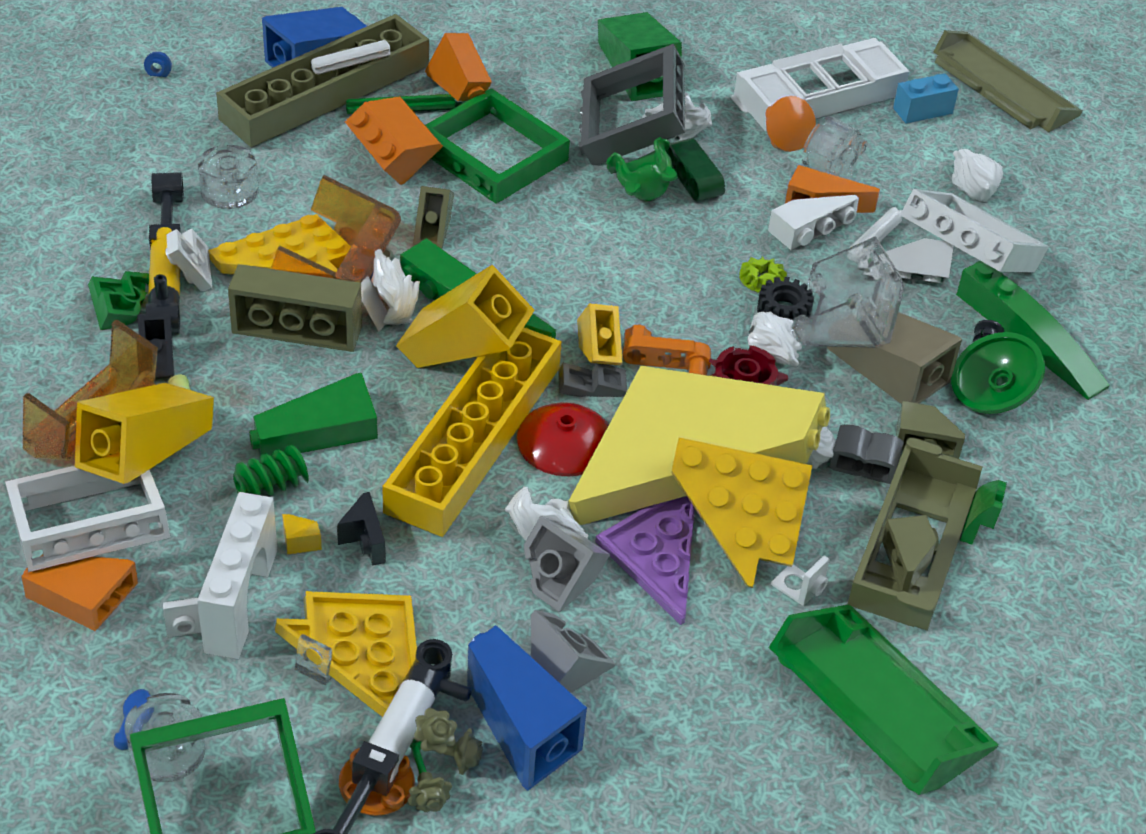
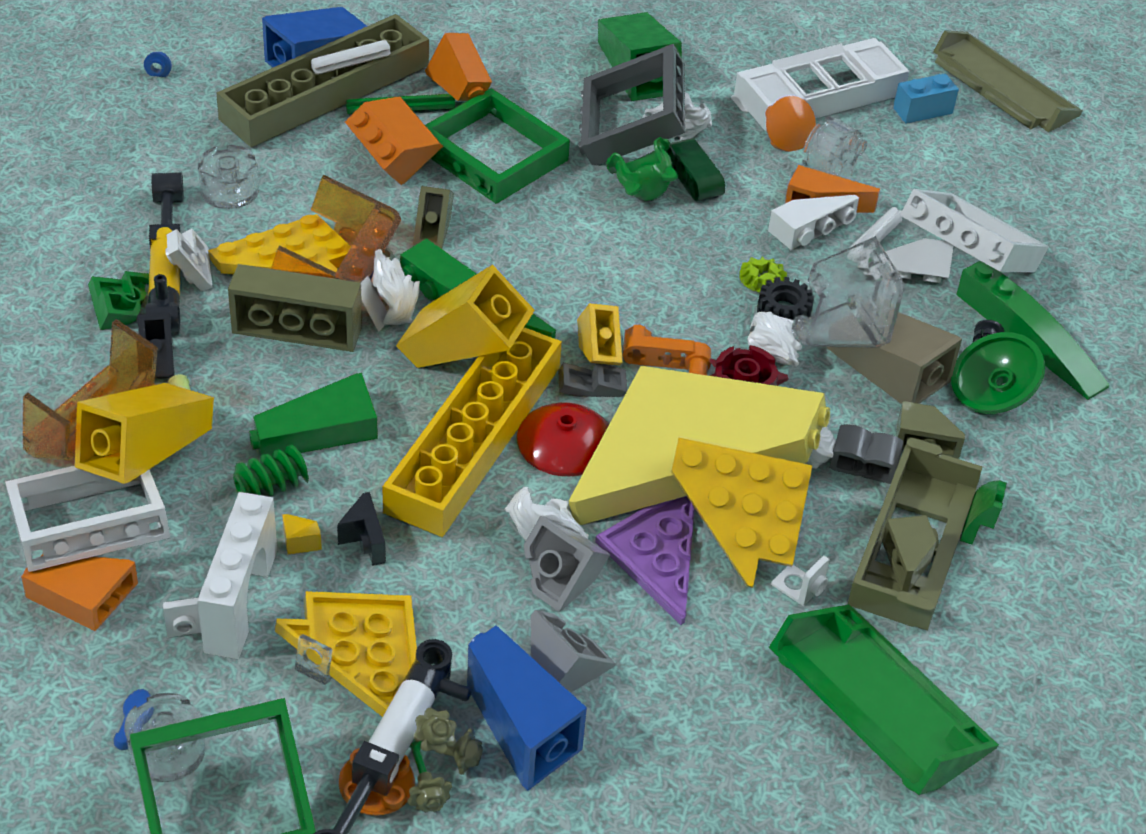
(976, 174): white hair -> none

